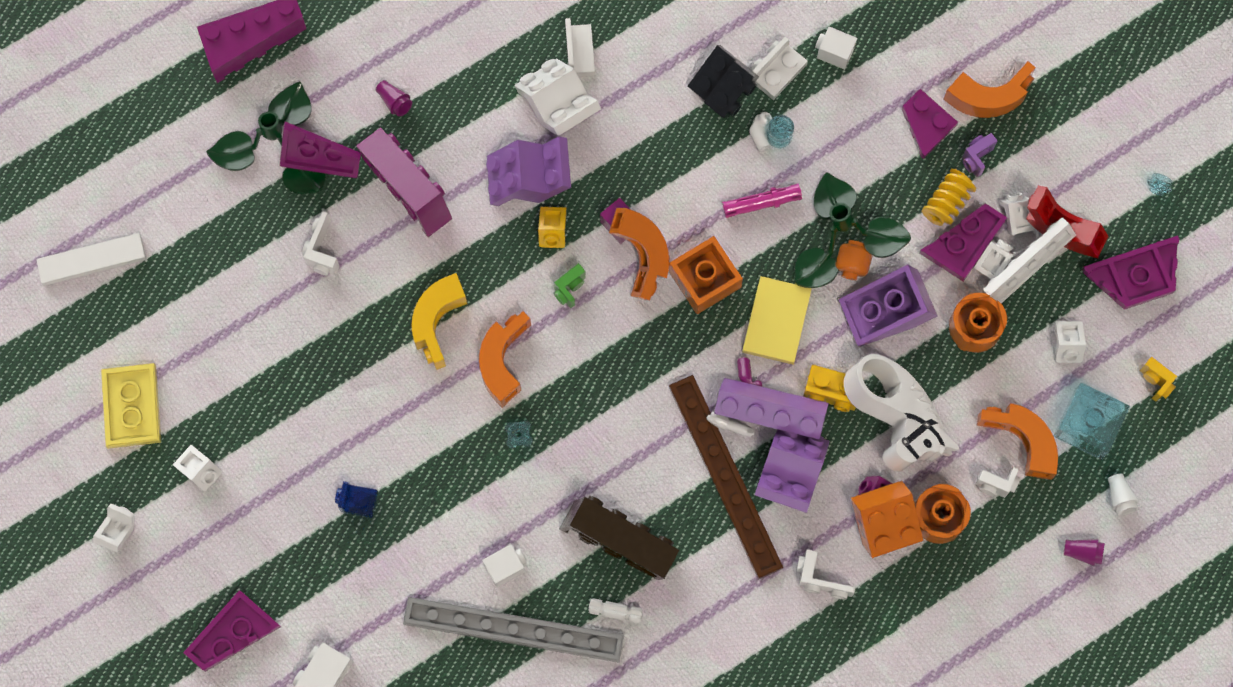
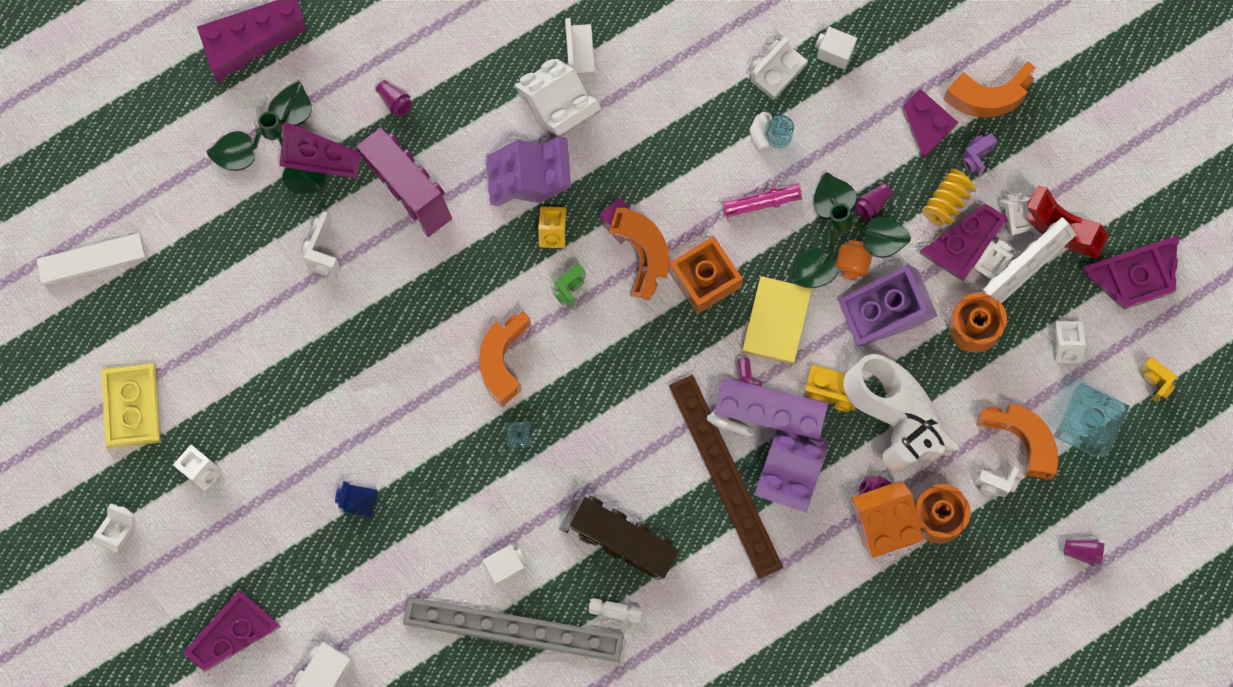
(432, 305): yellow arch -> none
(723, 82): black plate -> none
(806, 568): white bracket -> none
(872, 202): none -> magenta cone
(1122, 496): white cone -> none
(1160, 184): clear light blue plate -> none

